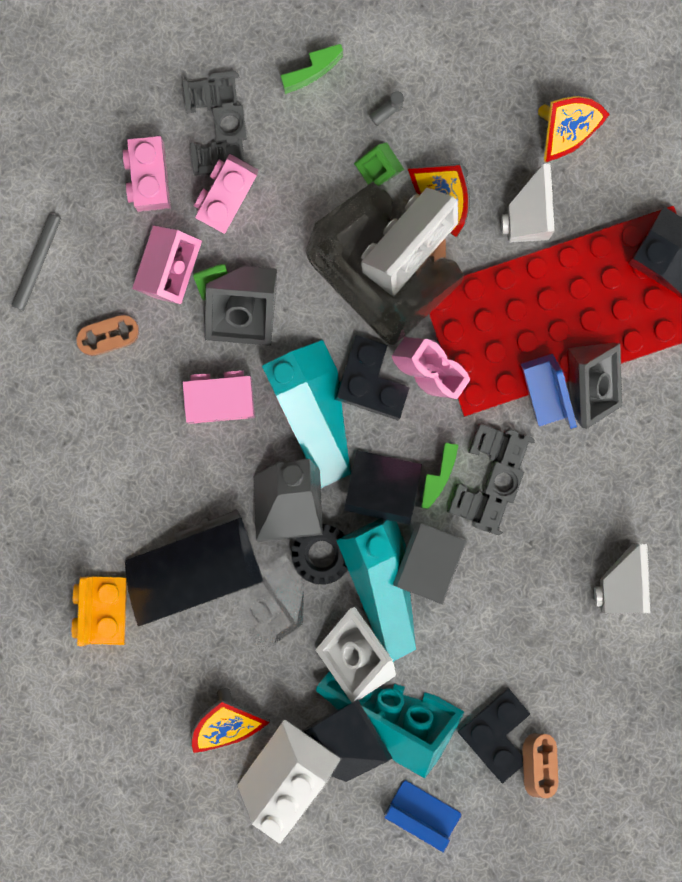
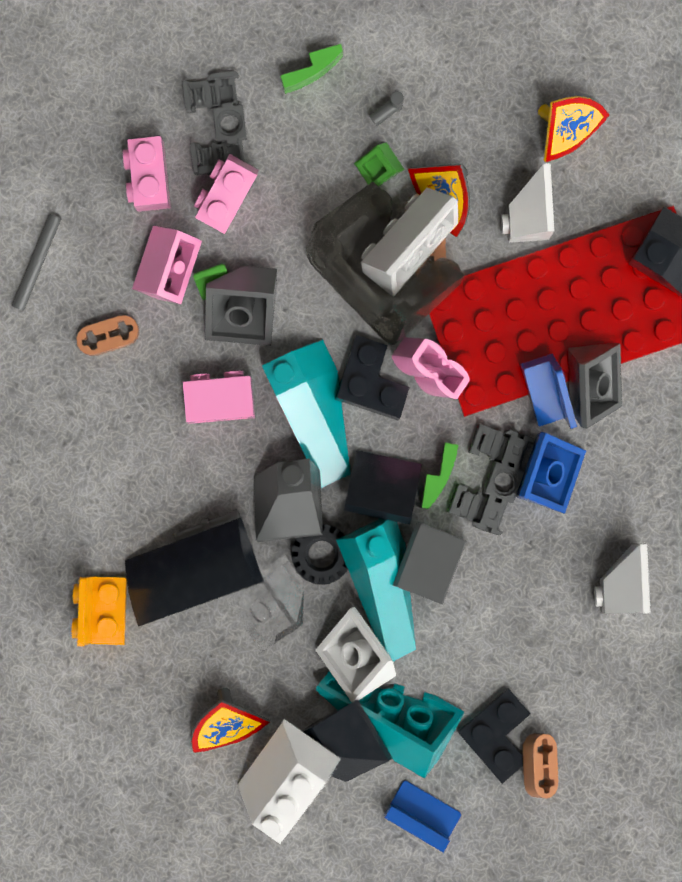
(551, 472): none -> blue slope

